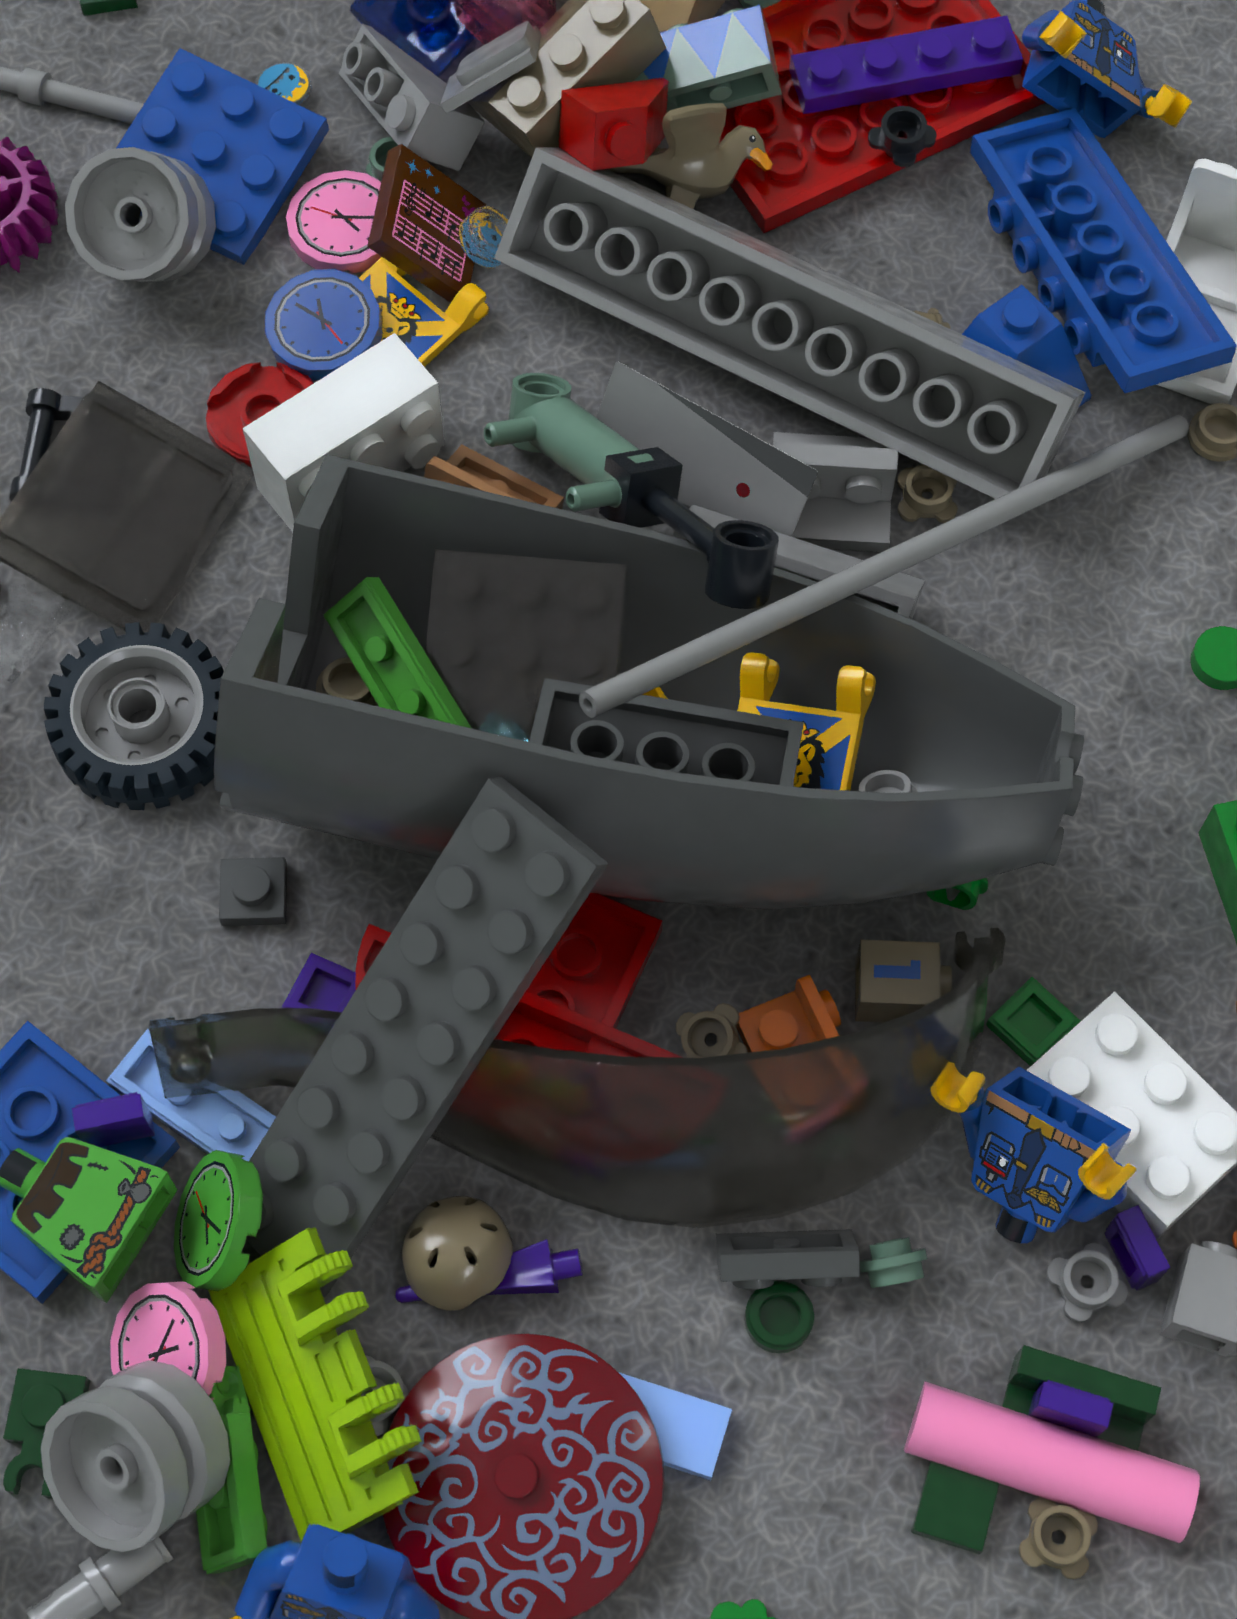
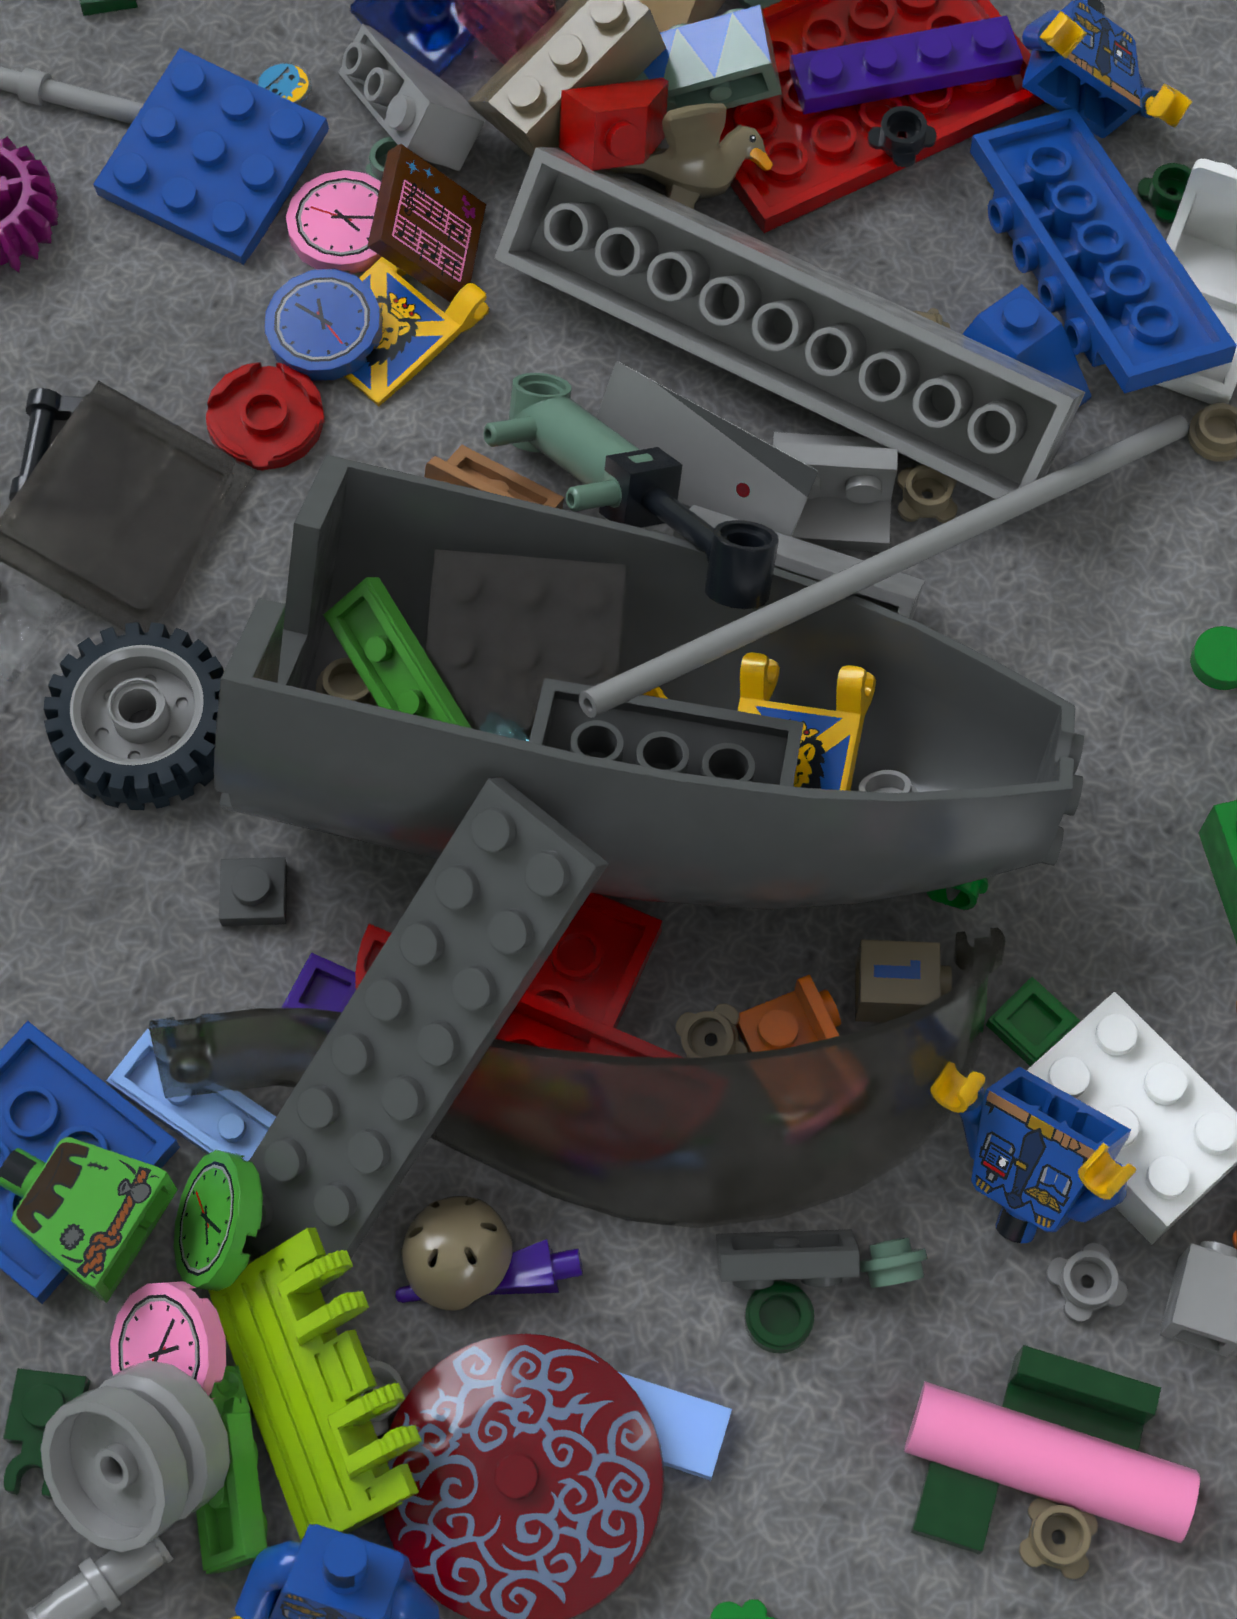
(106, 209): light grey wheel -> none
(113, 1120): dark purple tile -> none
(368, 411): white brick -> none
(481, 235): clear tile -> none
(492, 65): light grey piece -> none
(1071, 1408): dark purple tile -> none
(1136, 1248): dark purple tile -> none
(1166, 178): none -> dark green plate

